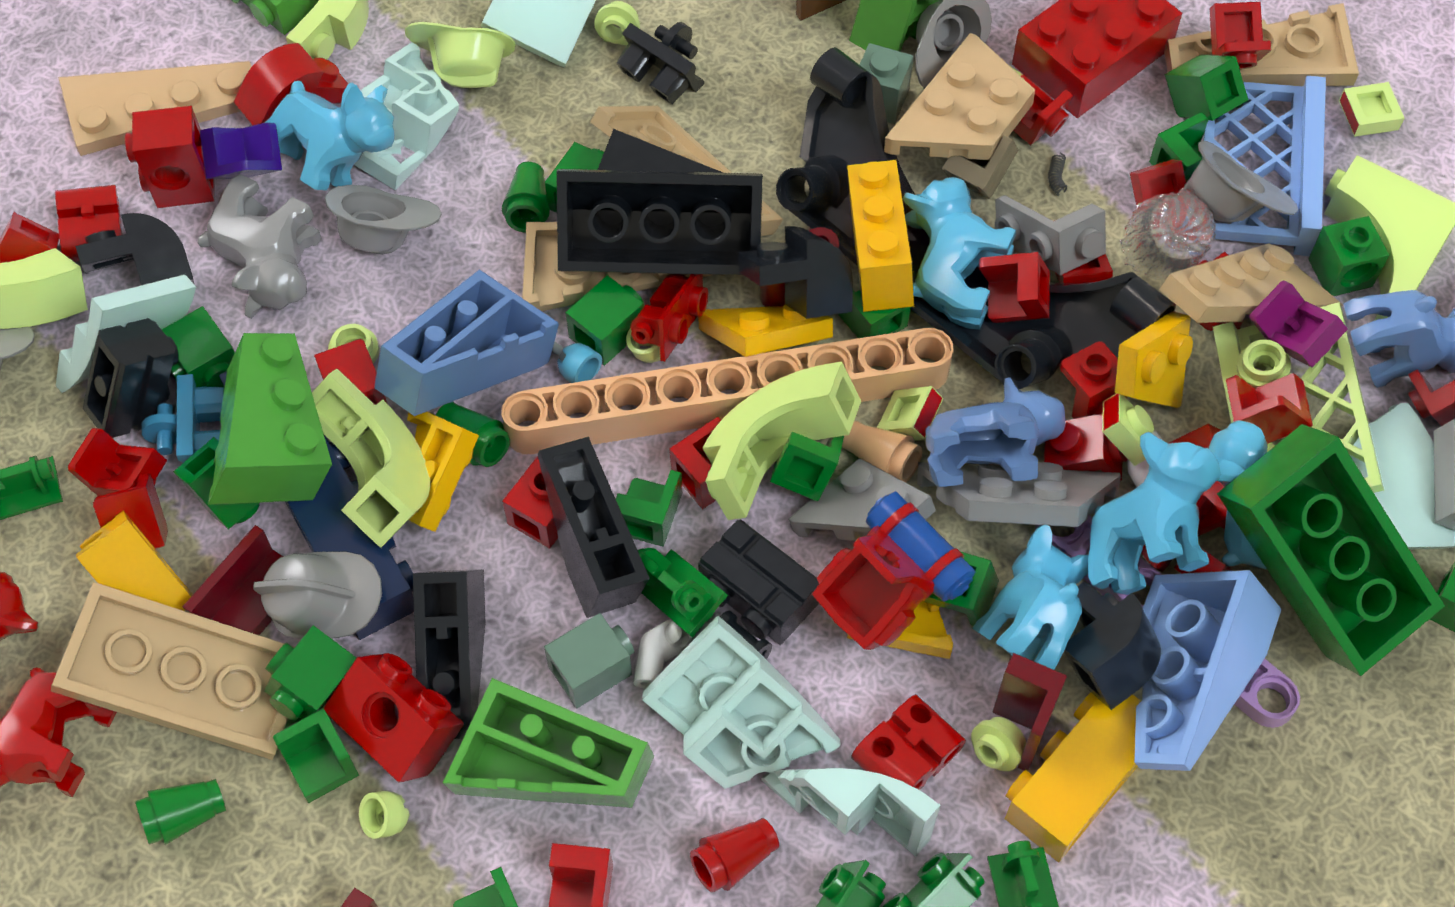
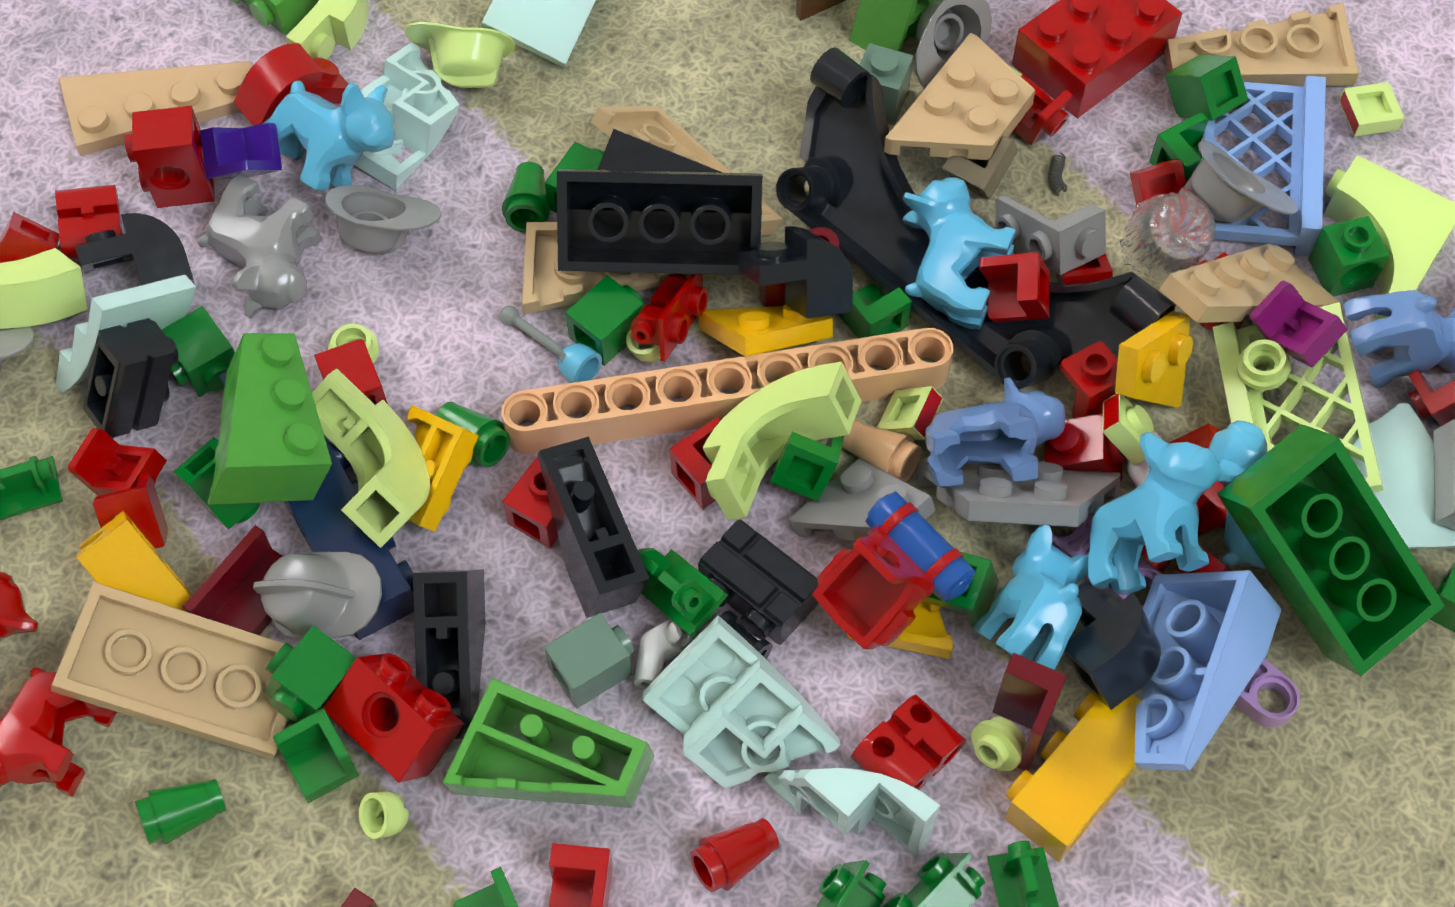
(183, 429): dark azure hips -> none
(464, 346): medium blue wedge -> none
(618, 14): yellowish green plate -> none
(651, 508): green panel -> none
(675, 72): black hips -> none
(880, 236): yellow brick -> none
(1238, 32): red bracket -> none
(1273, 407): red panel -> none

